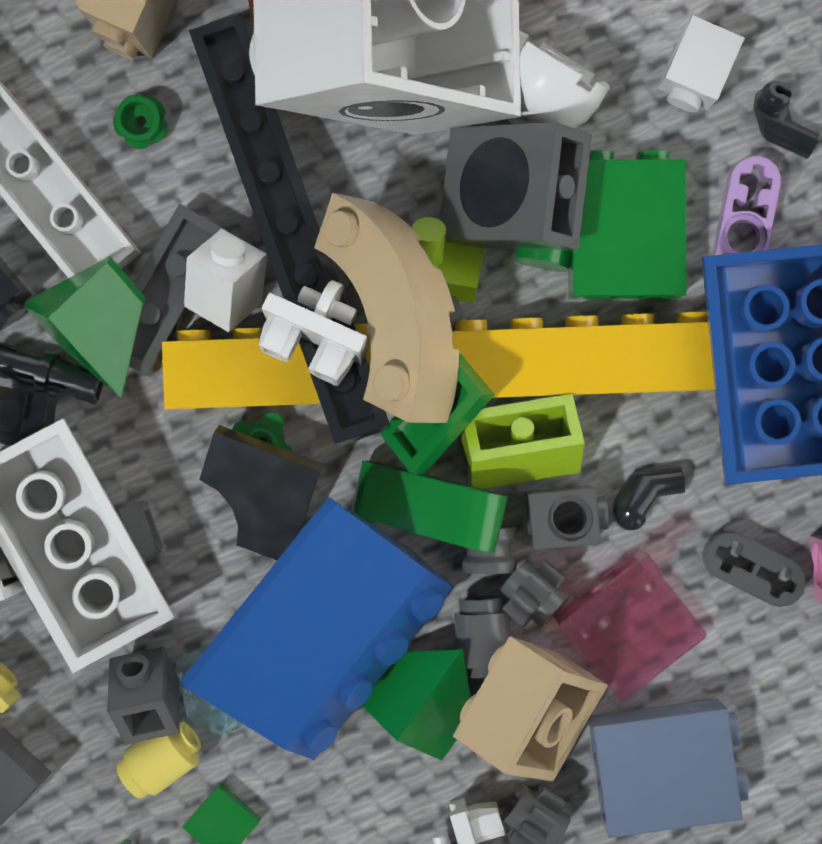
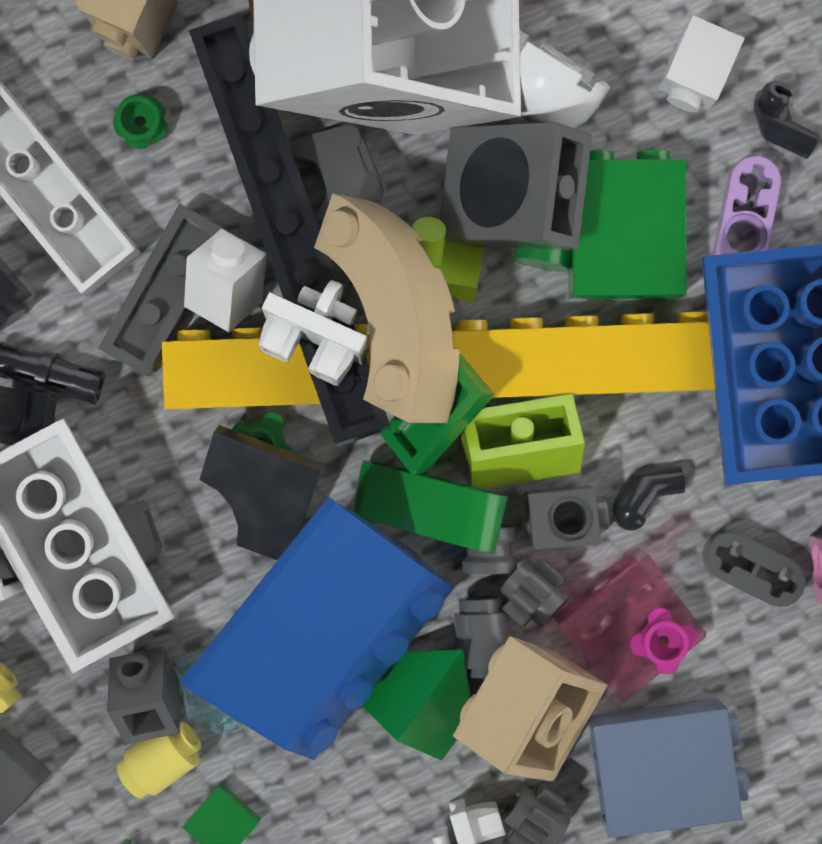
(93, 319): green slope -> none
(343, 163): none -> dark grey piece
(679, 641): none -> dark pink plate

